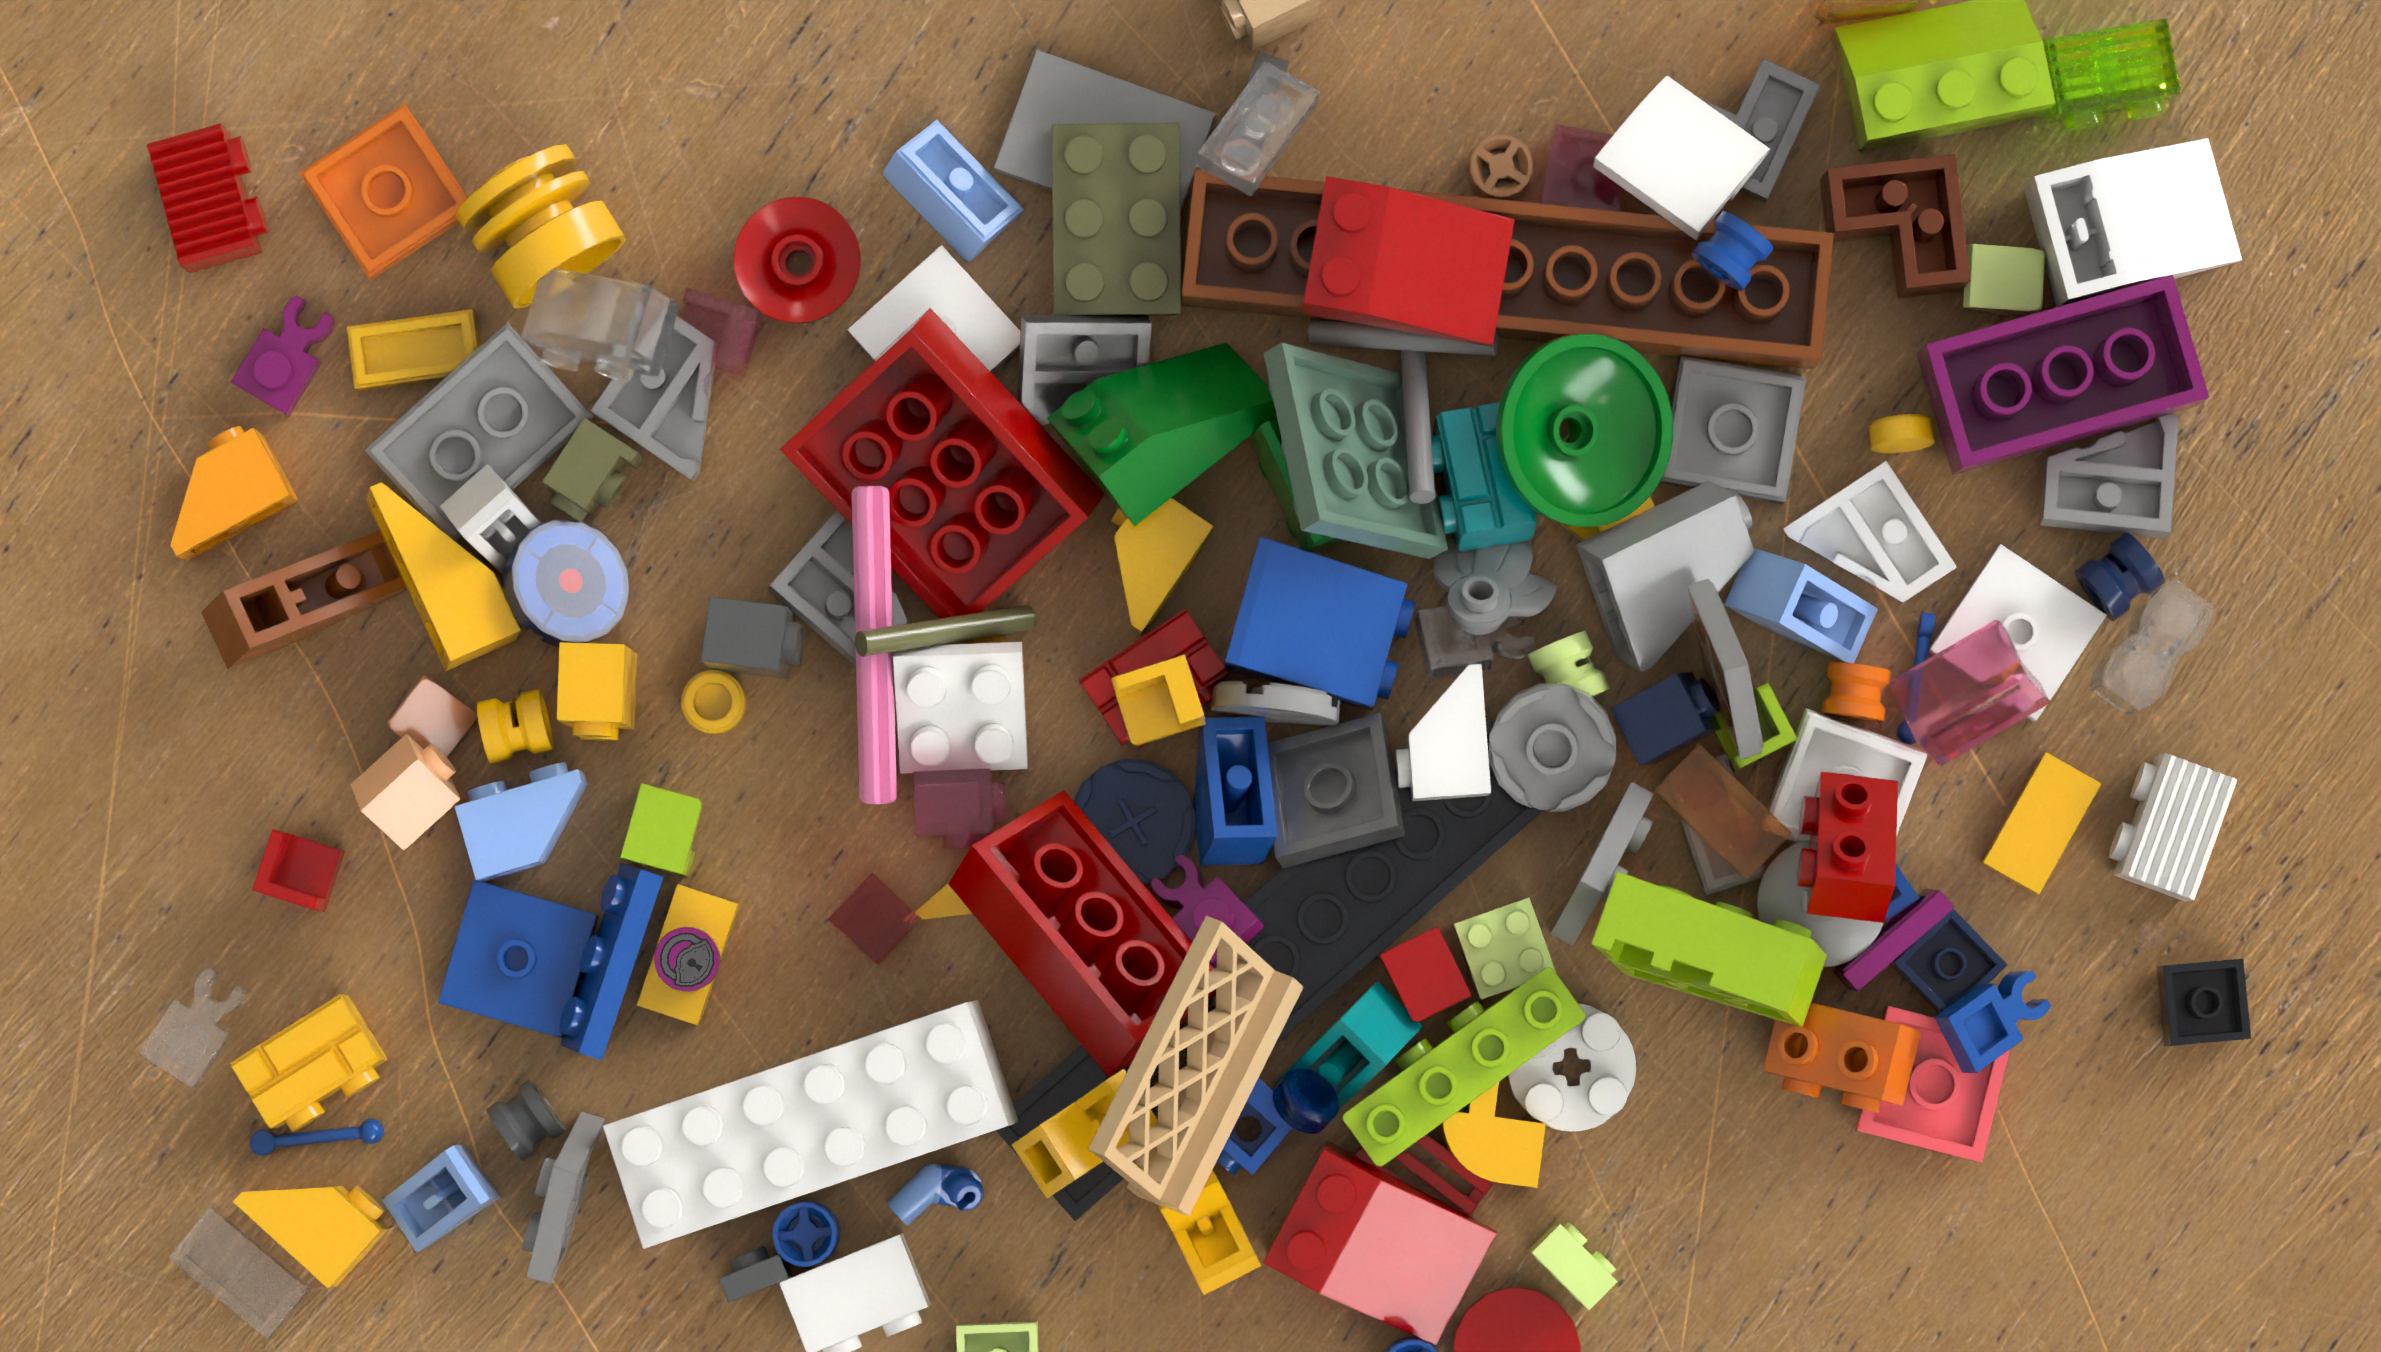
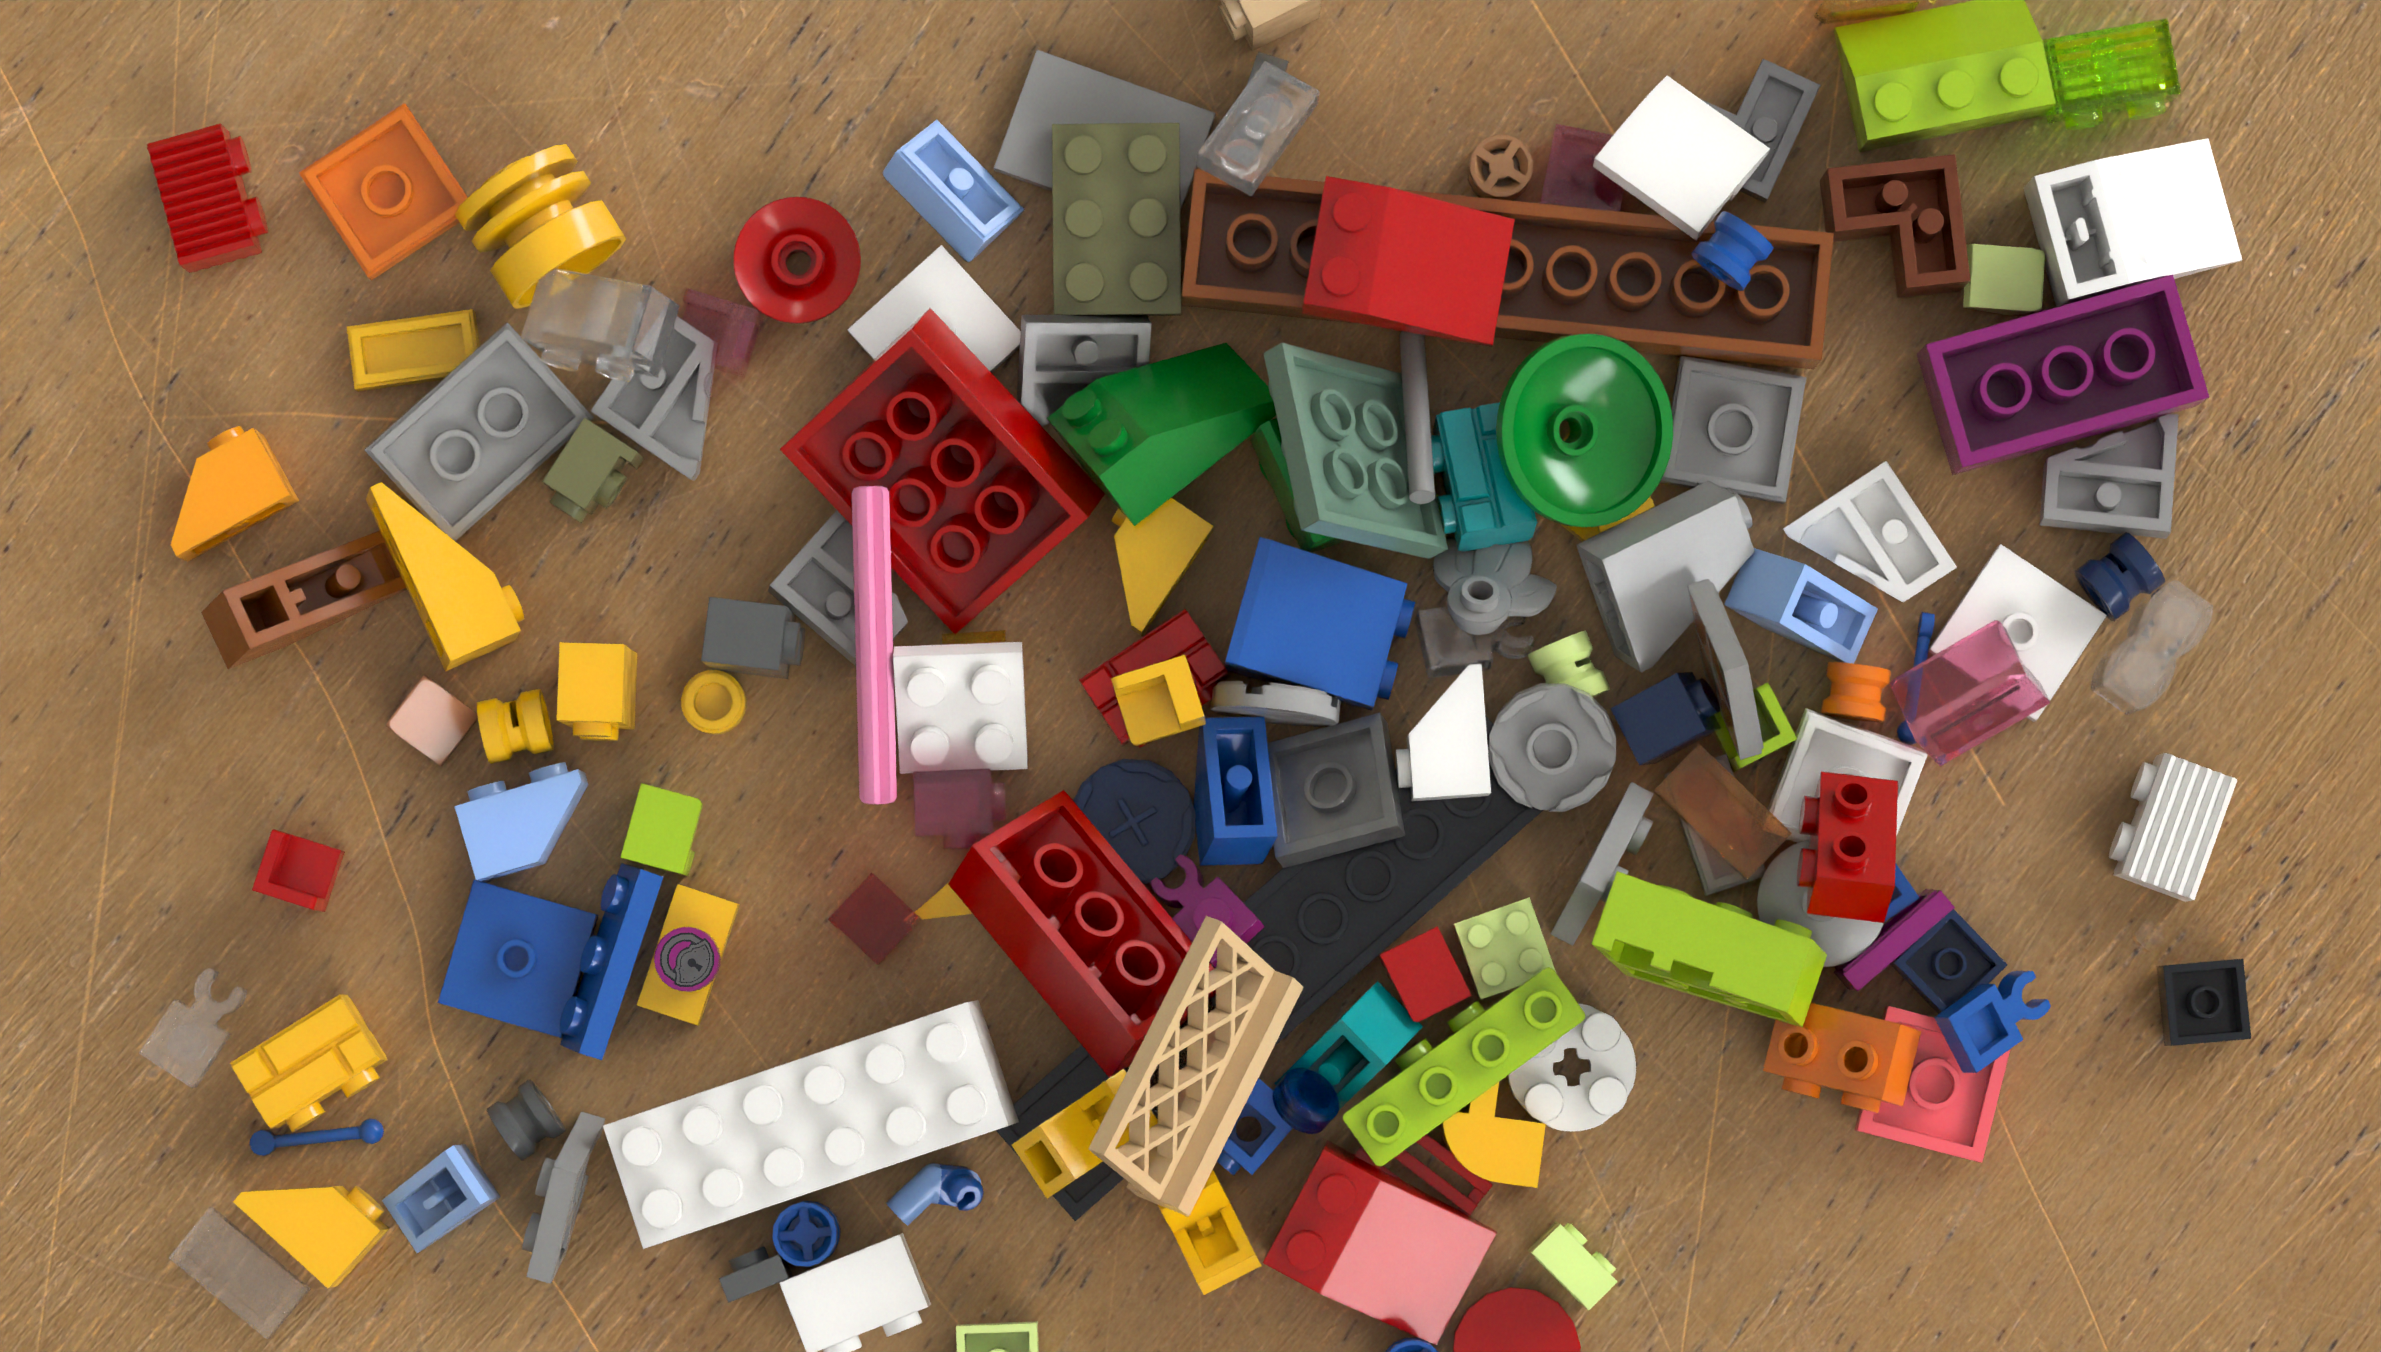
(279, 367): magenta plate -> none
(406, 790): light nougat brick -> none
(490, 516): white slope -> none
(566, 582): tile -> none
(944, 630): olive bar -> none
(1366, 336): light grey bar -> none
(1901, 433): yellow tile -> none
(2041, 823): yellow tile -> none

